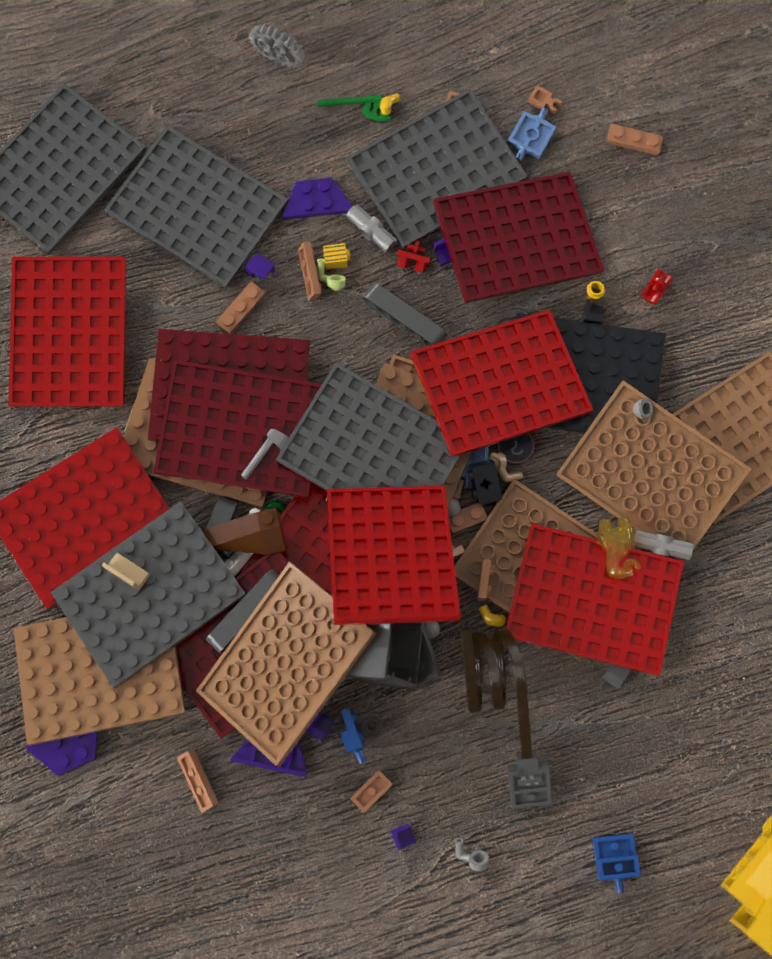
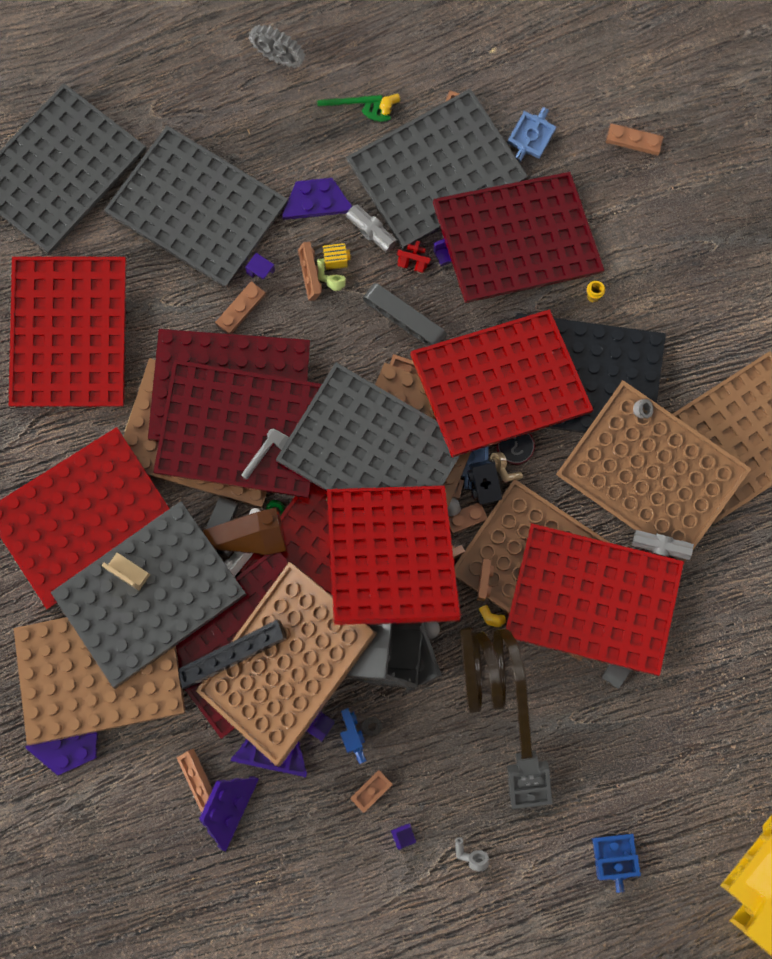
(226, 808): none -> dark purple wing
(231, 654): none -> black plate
(233, 622): dark grey beam -> none
(543, 98): nougat plate -> none
(592, 313): black panel -> none
(617, 544): clear yellow hips -> none
(656, 287): red hips -> none

